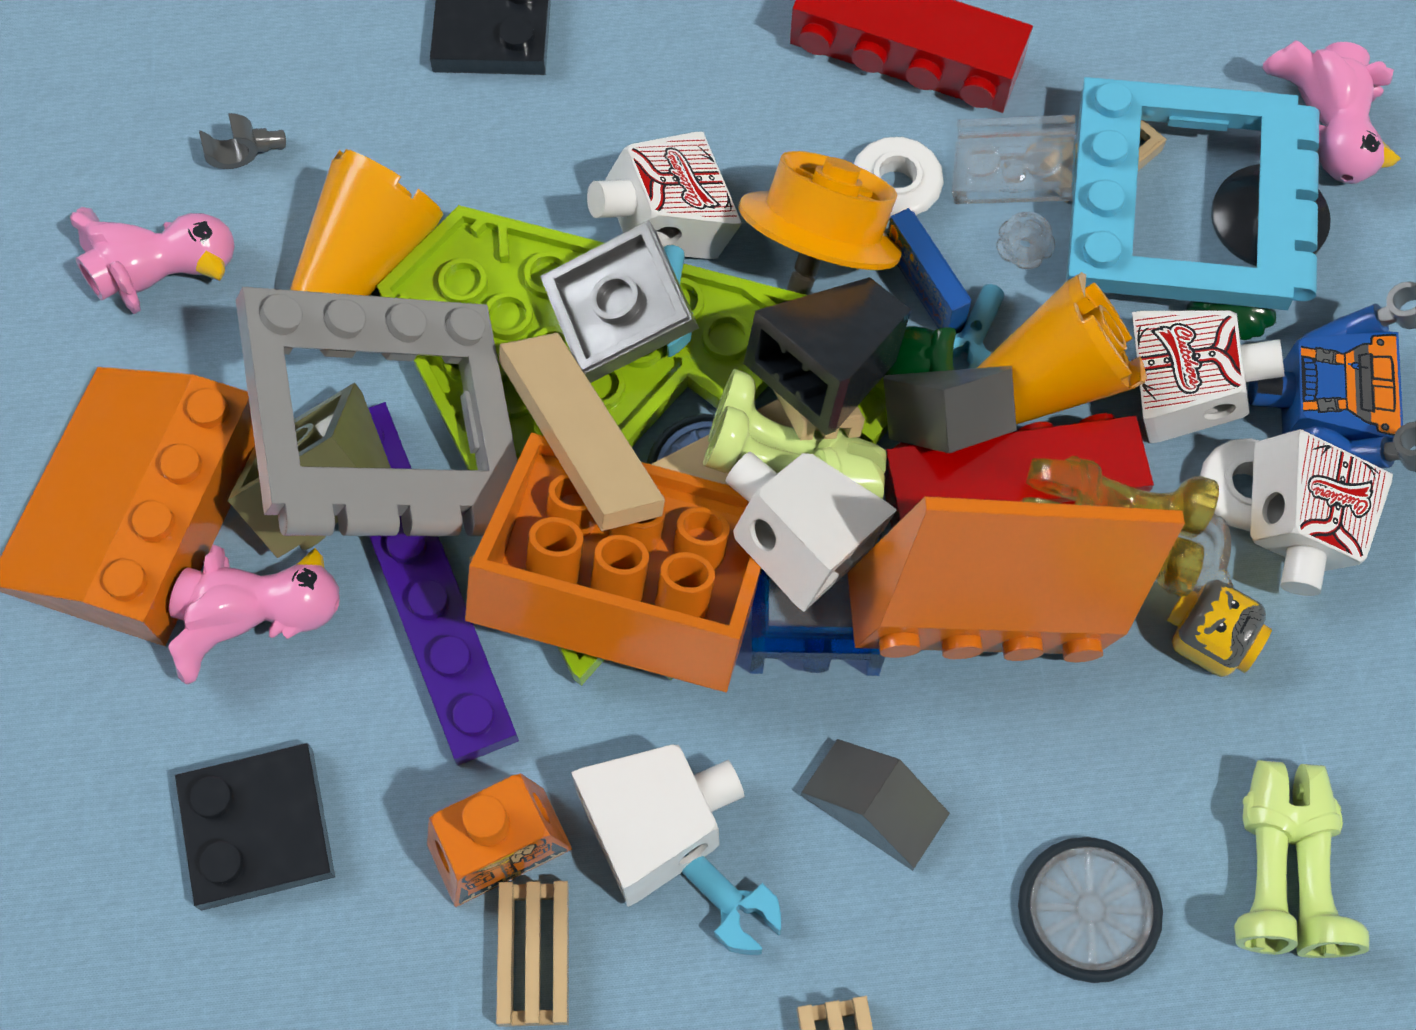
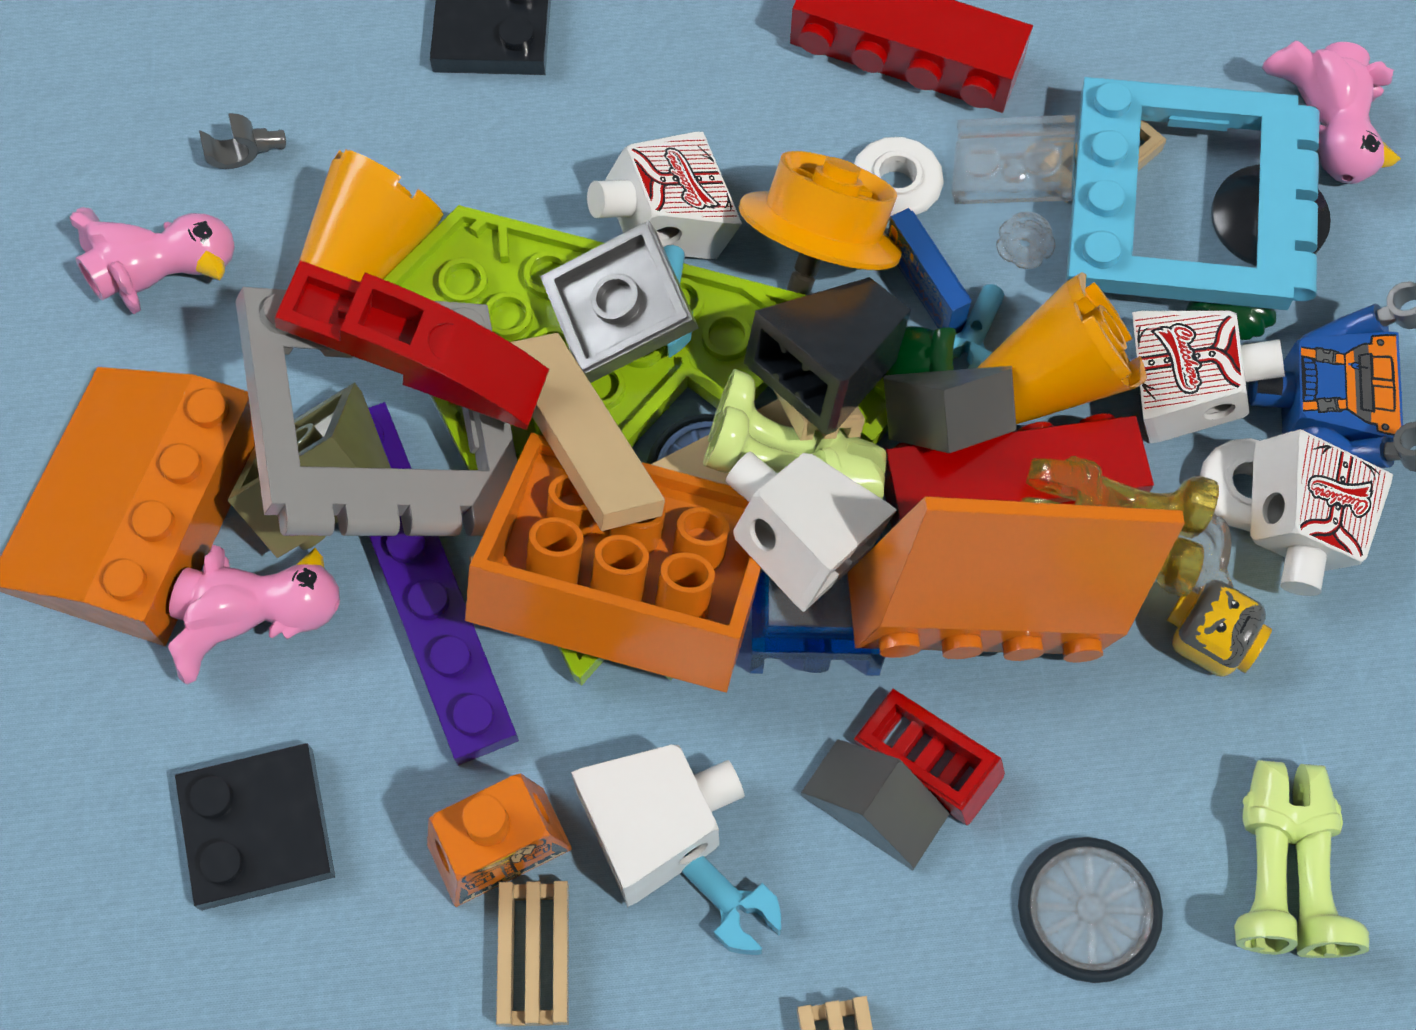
(414, 337): none -> red slope
(988, 766): none -> red slope

